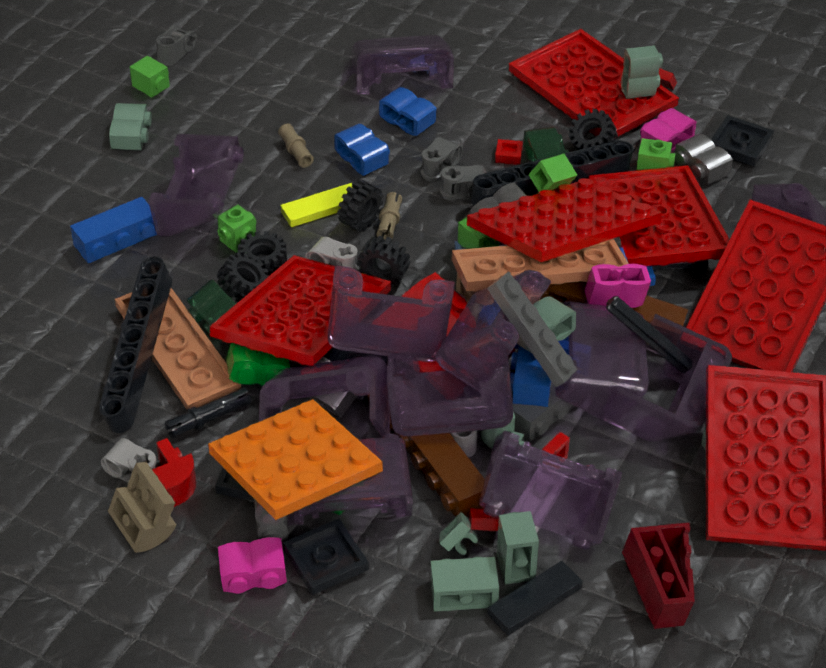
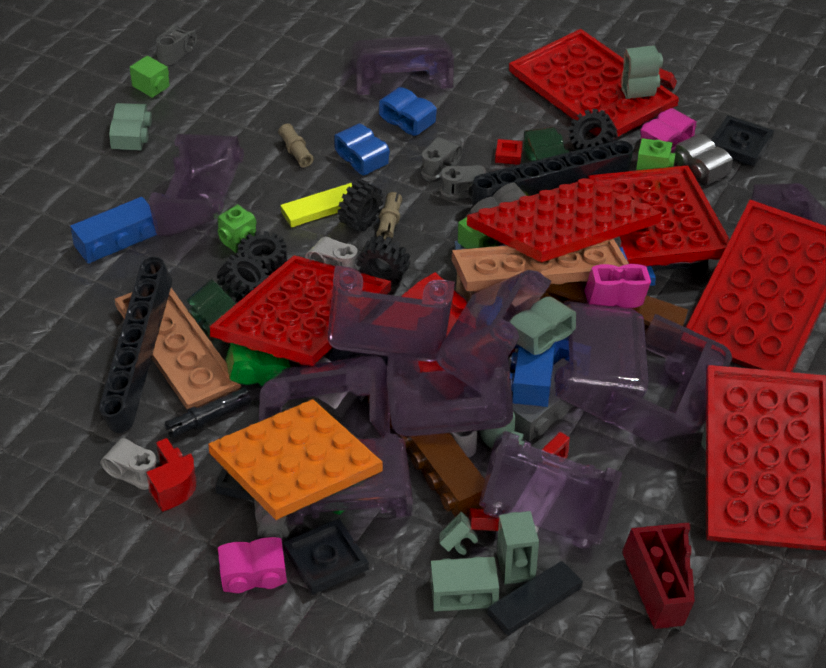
(143, 509): dark tan brick -> none
(532, 329): dark grey plate -> none
(552, 173): bright green brick -> none
(649, 334): black axle -> none

